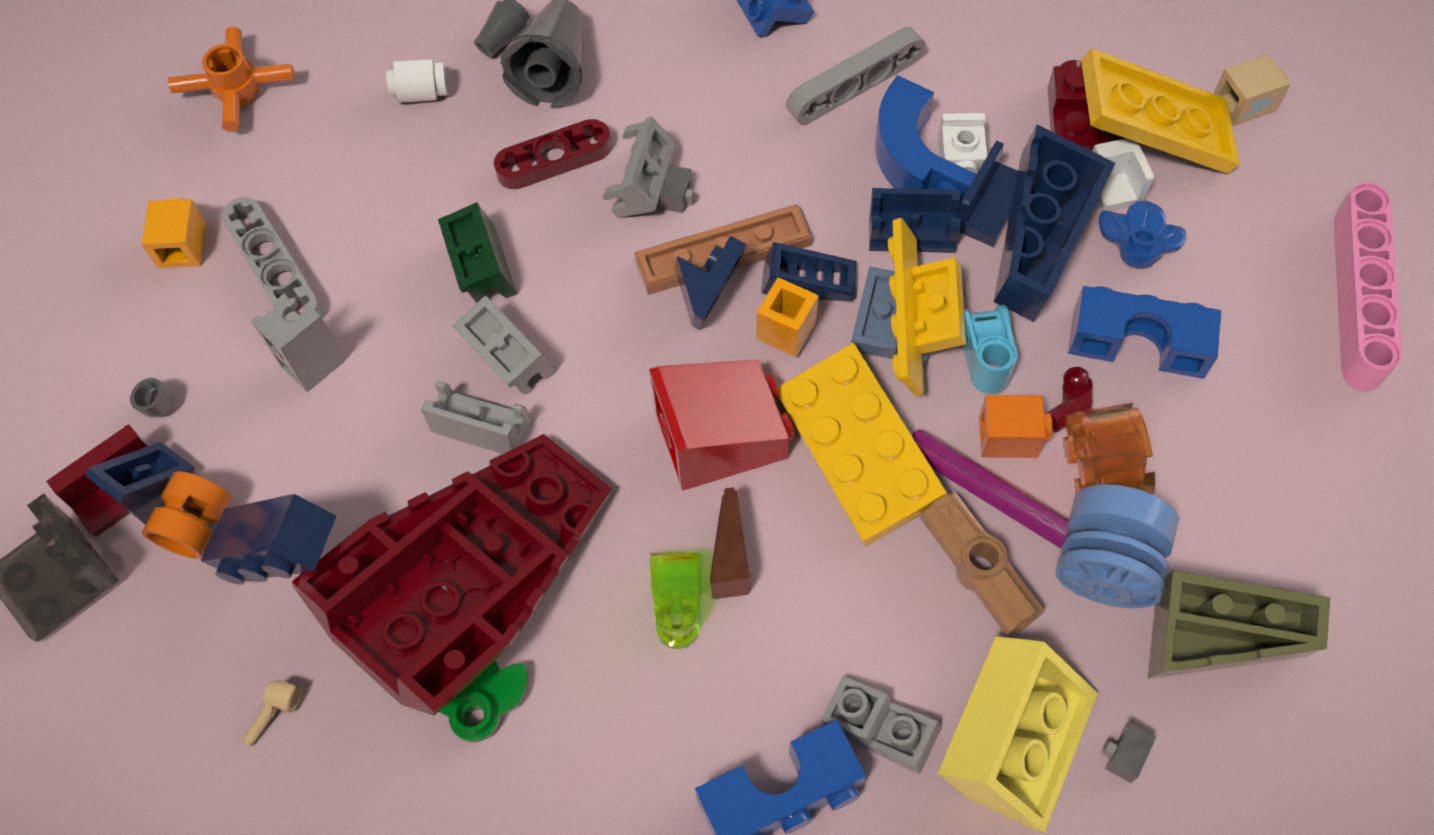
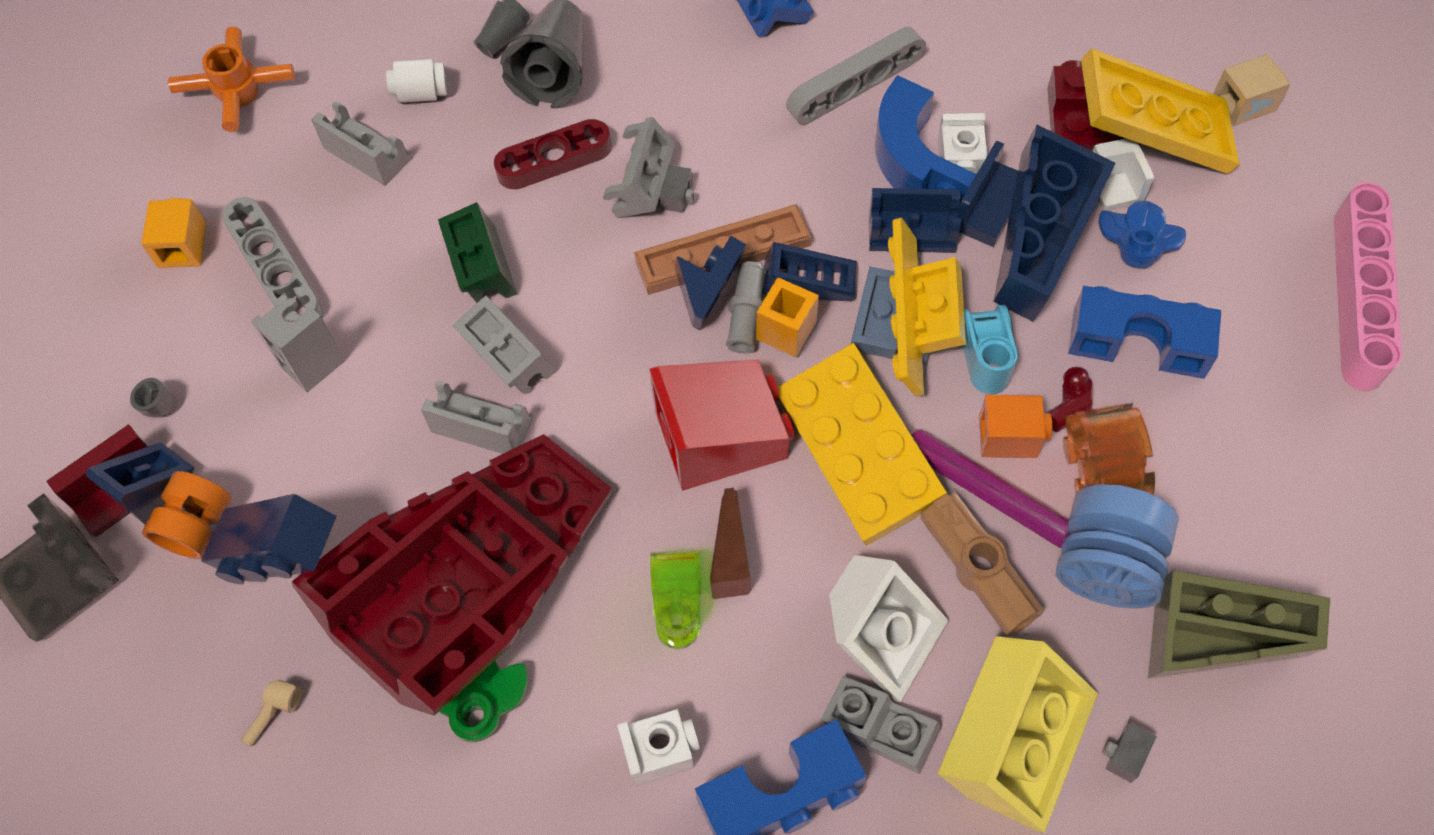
(361, 146): none -> light grey hinge
(651, 763): none -> white brick
(745, 306): none -> light grey pin
(884, 622): none -> white slope

